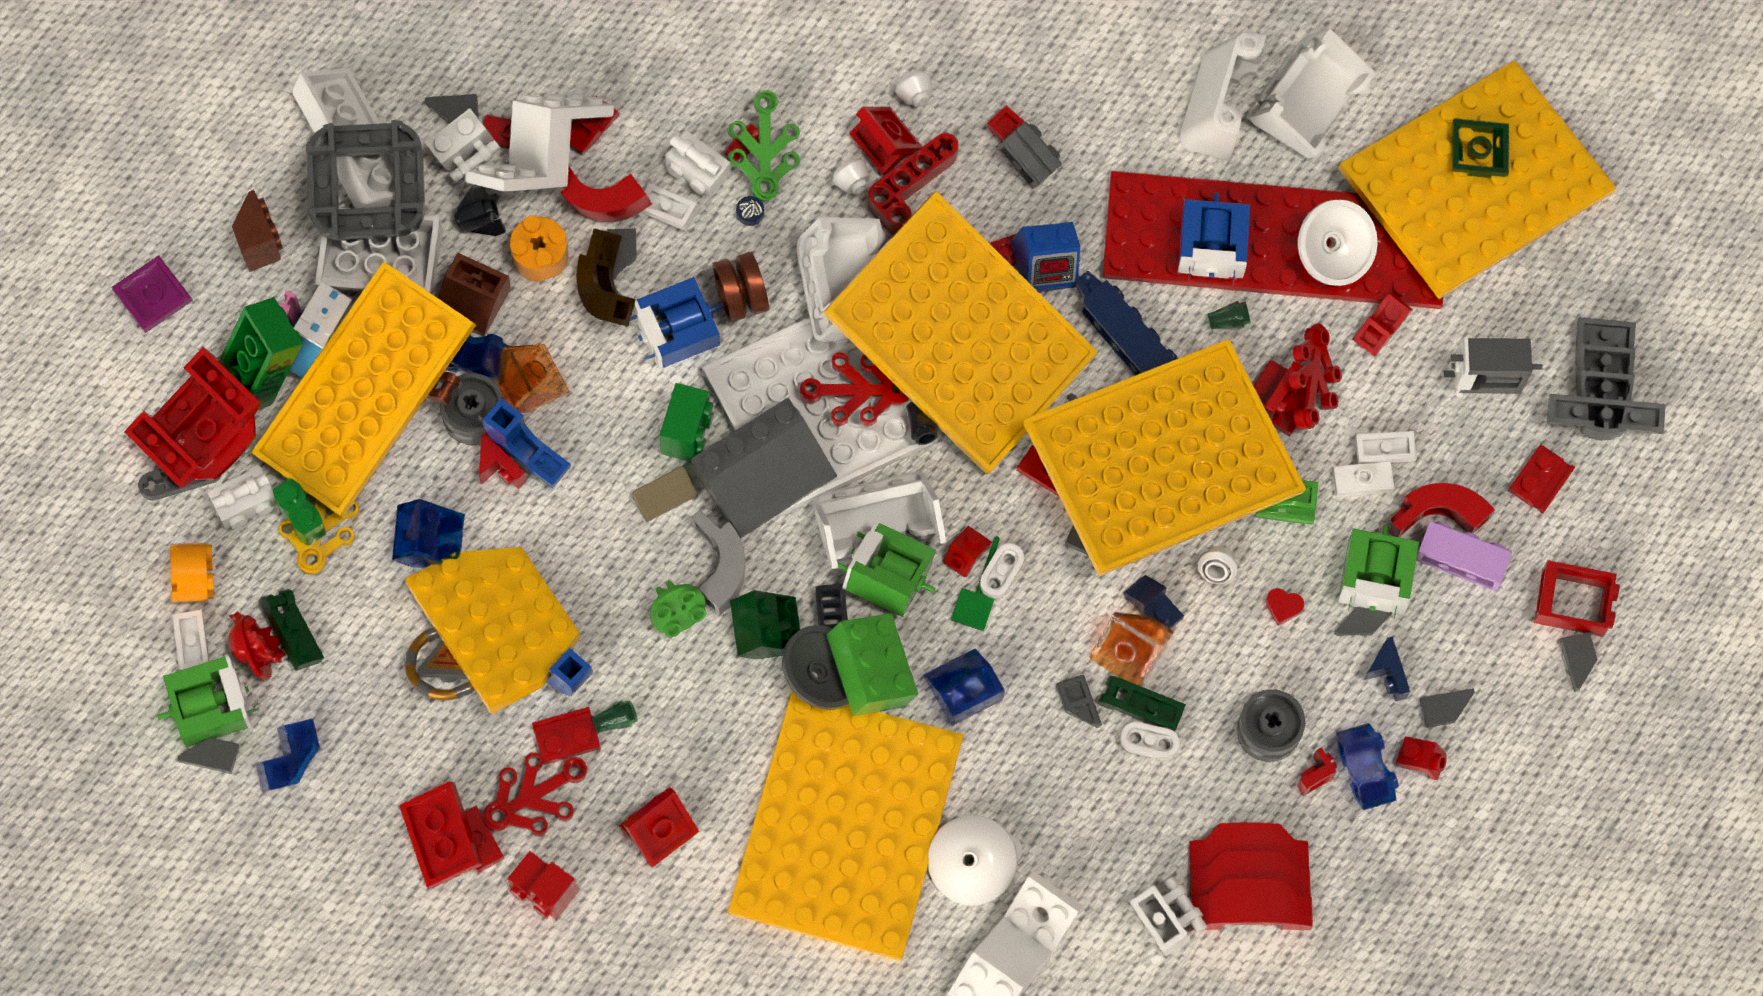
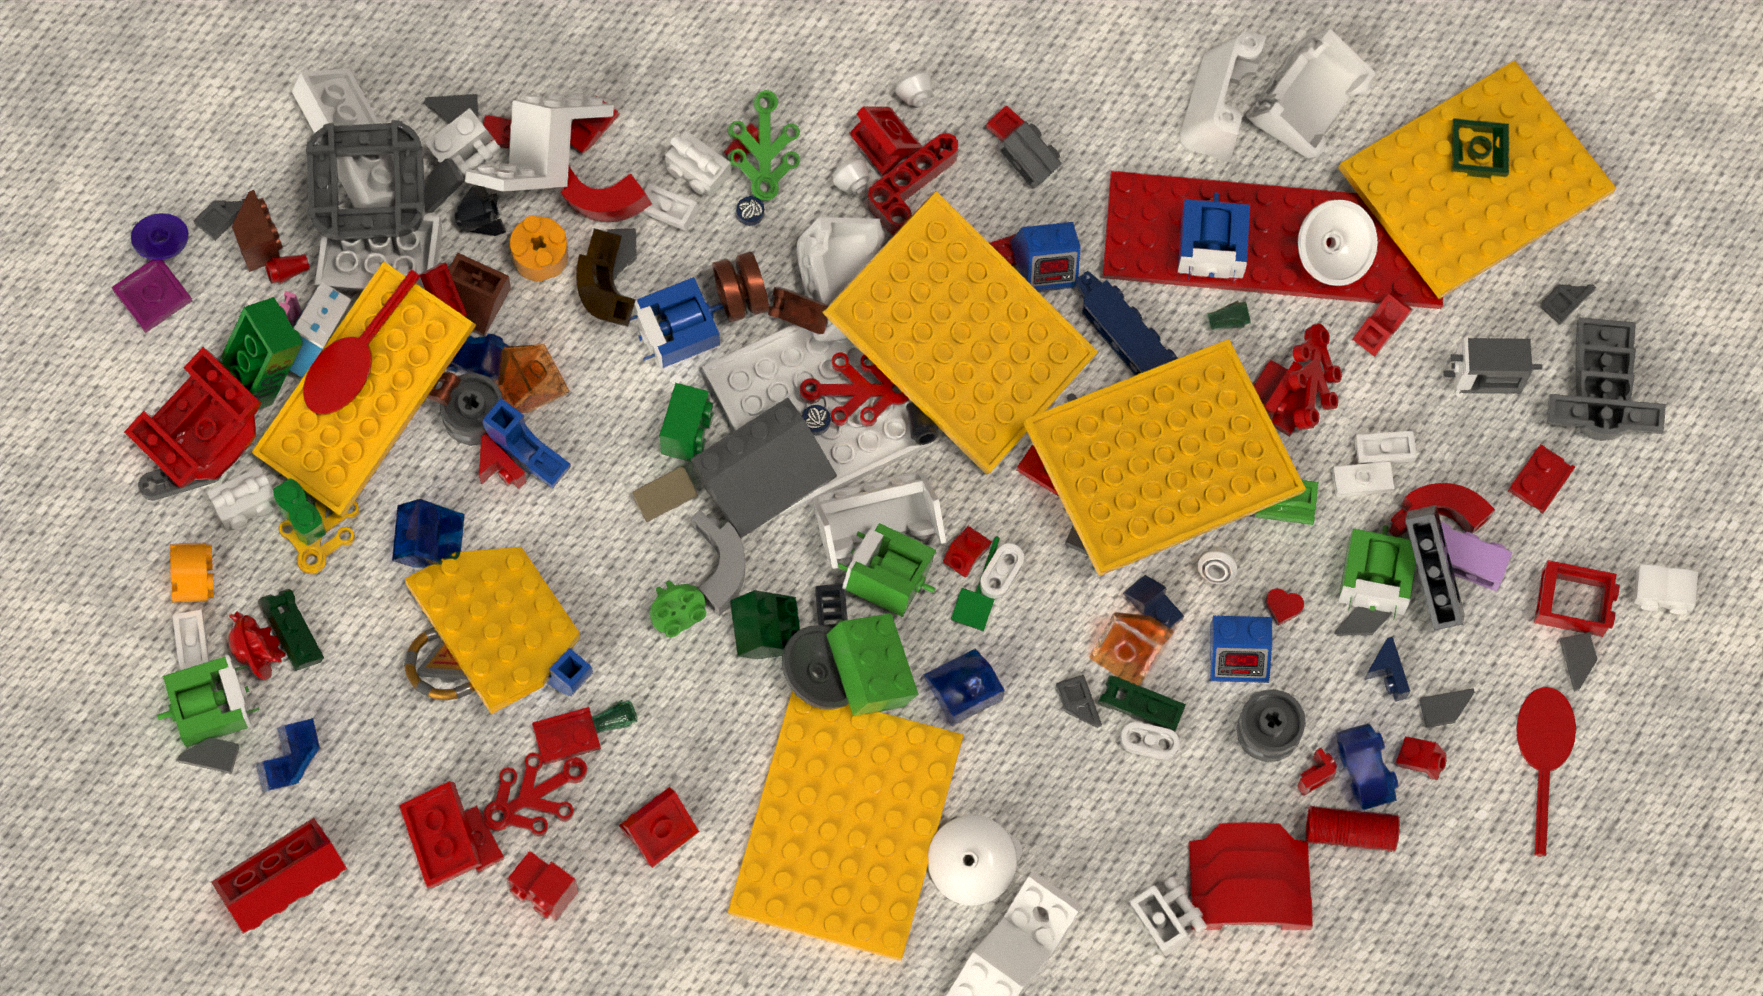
(156, 228): none -> dark purple dish
(218, 217): none -> dark grey tile
(279, 875): none -> red slope
(286, 267): none -> red cone
(346, 364): none -> red piece
(441, 184): none -> dark grey tile
(441, 285): none -> red plate
(798, 310): none -> copper plate
(817, 419): none -> tile
(1240, 649): none -> blue slope
(1354, 829): none -> red piece
(1435, 567): none -> black brick
(1545, 740): none -> red piece
(1565, 301): none -> dark grey tile
(1665, 588): none -> white brick

